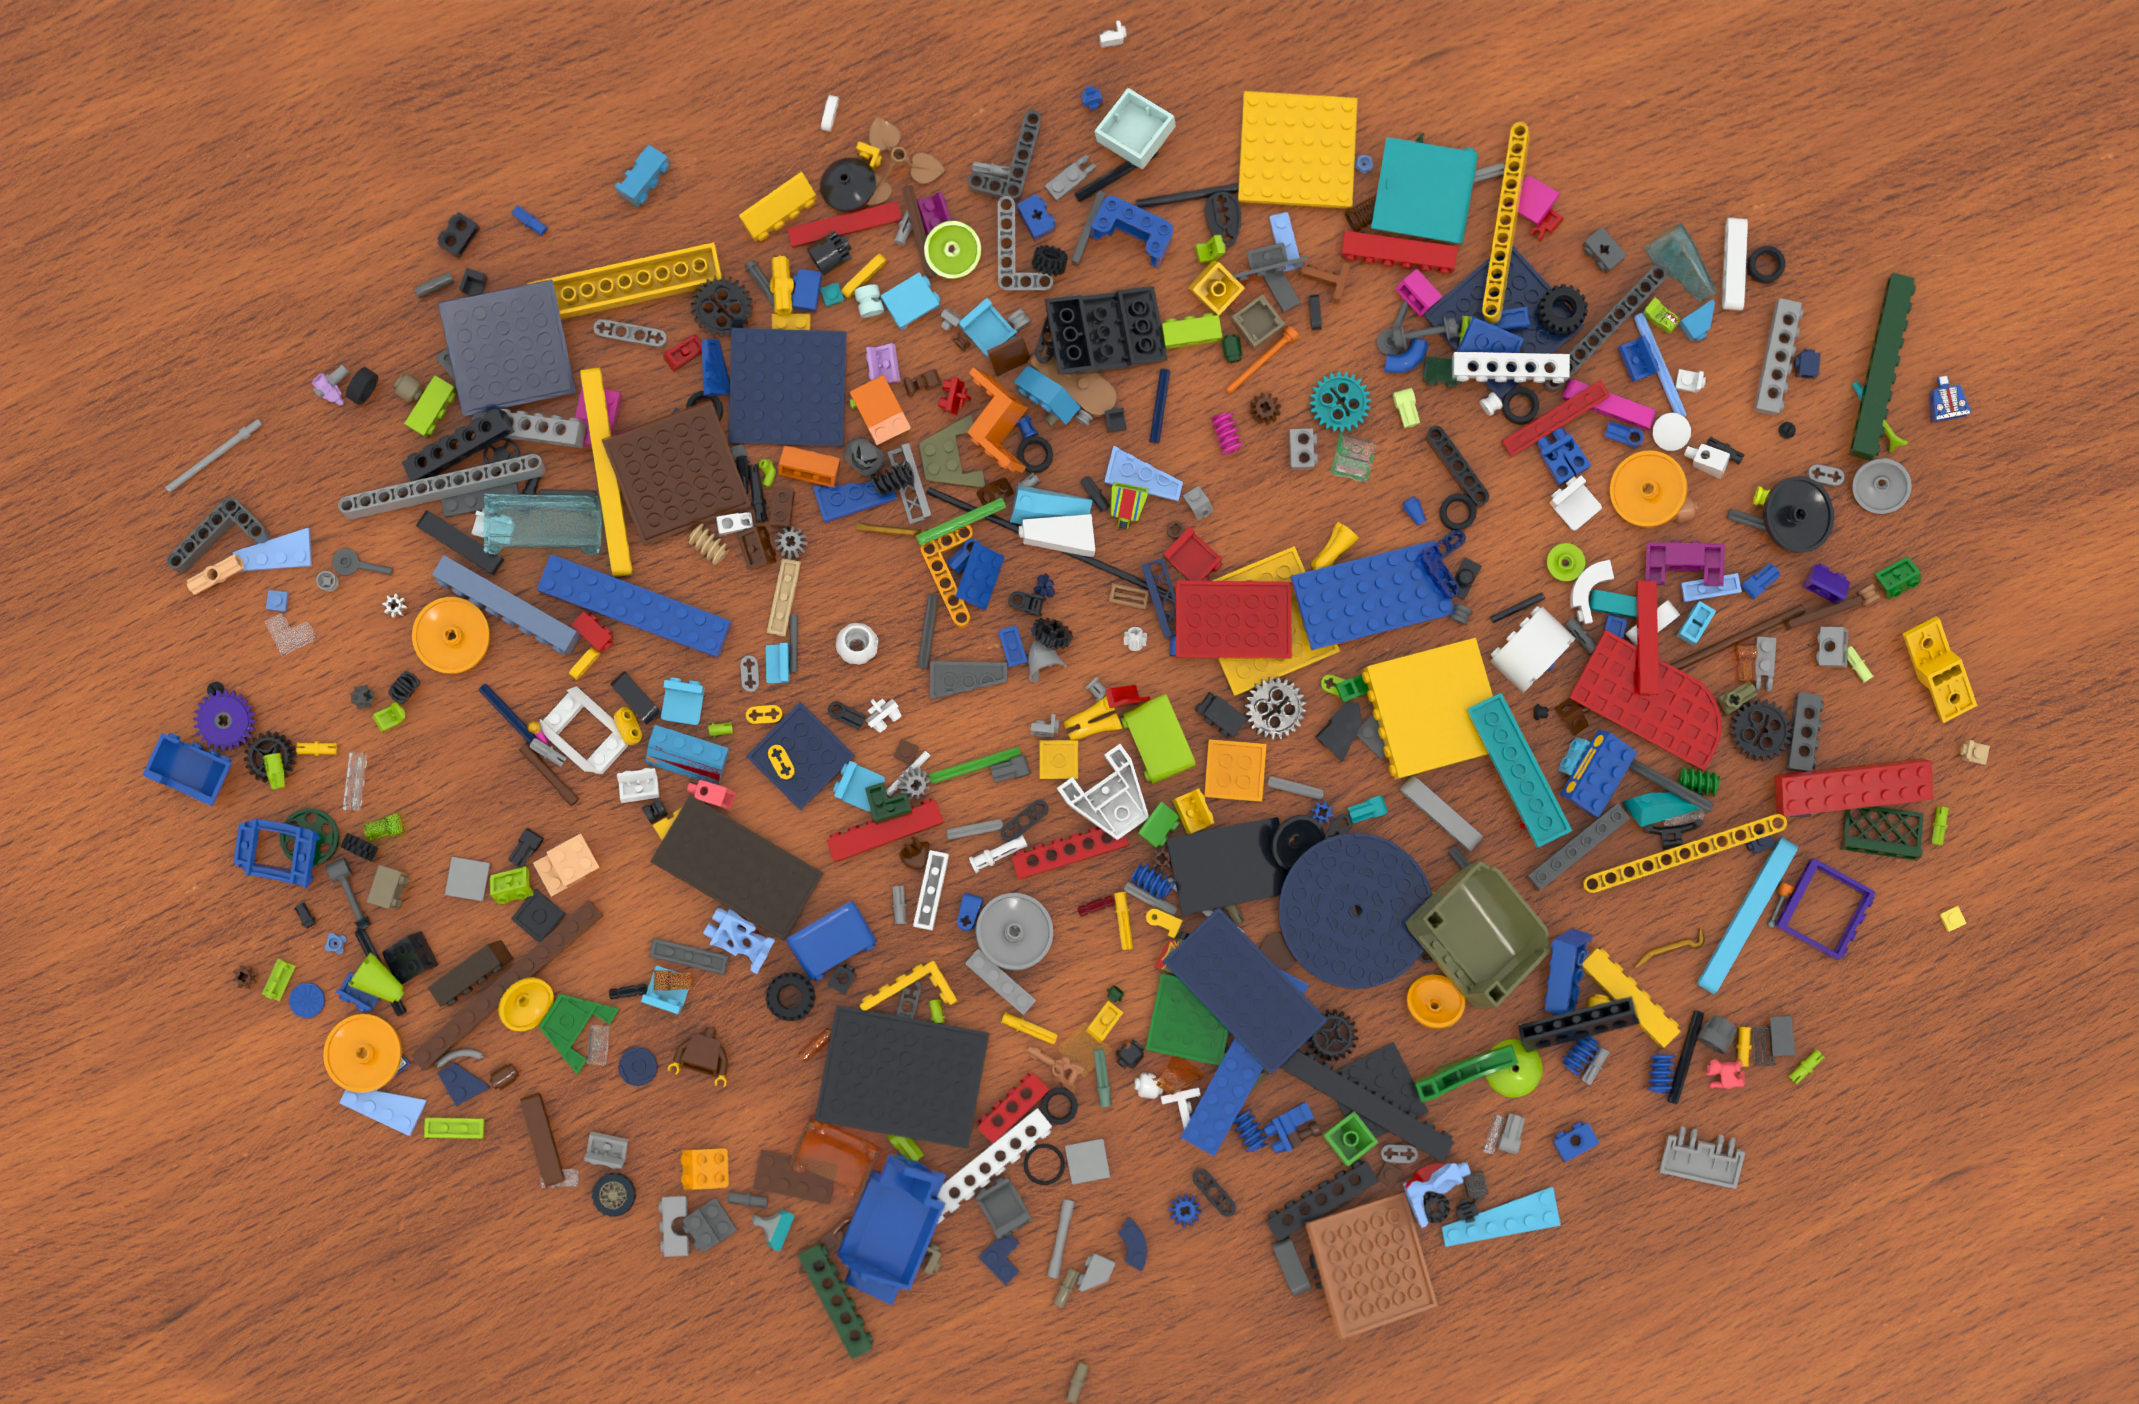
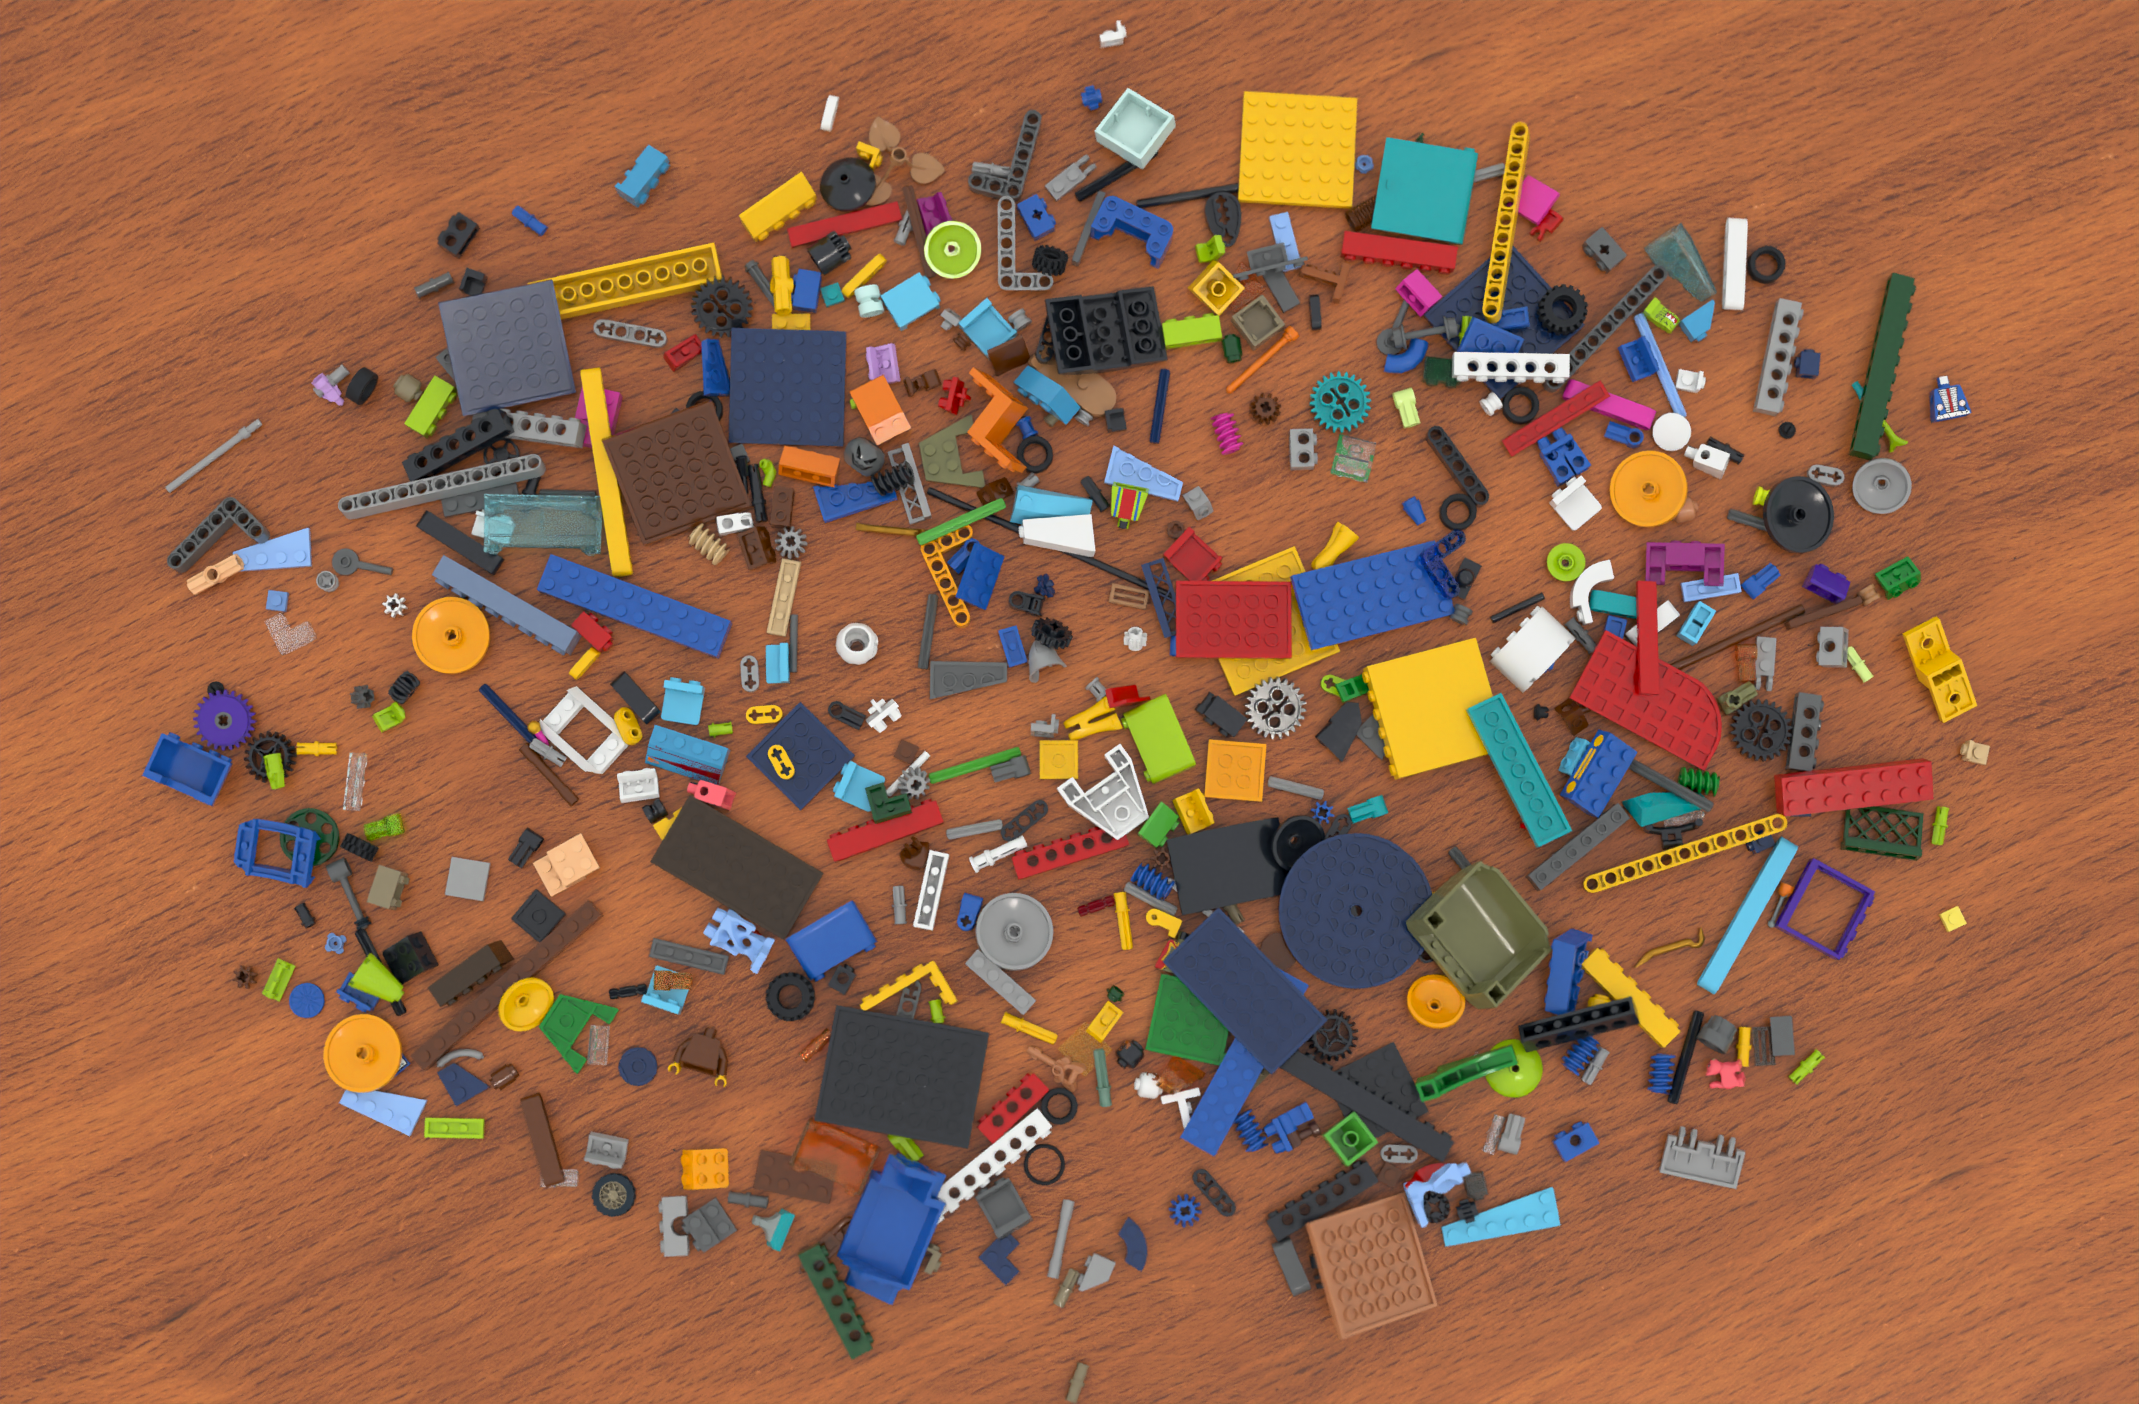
(510, 885): lime bracket -> none
(1087, 1161): light grey tile -> none
(1441, 813): light grey beam -> none

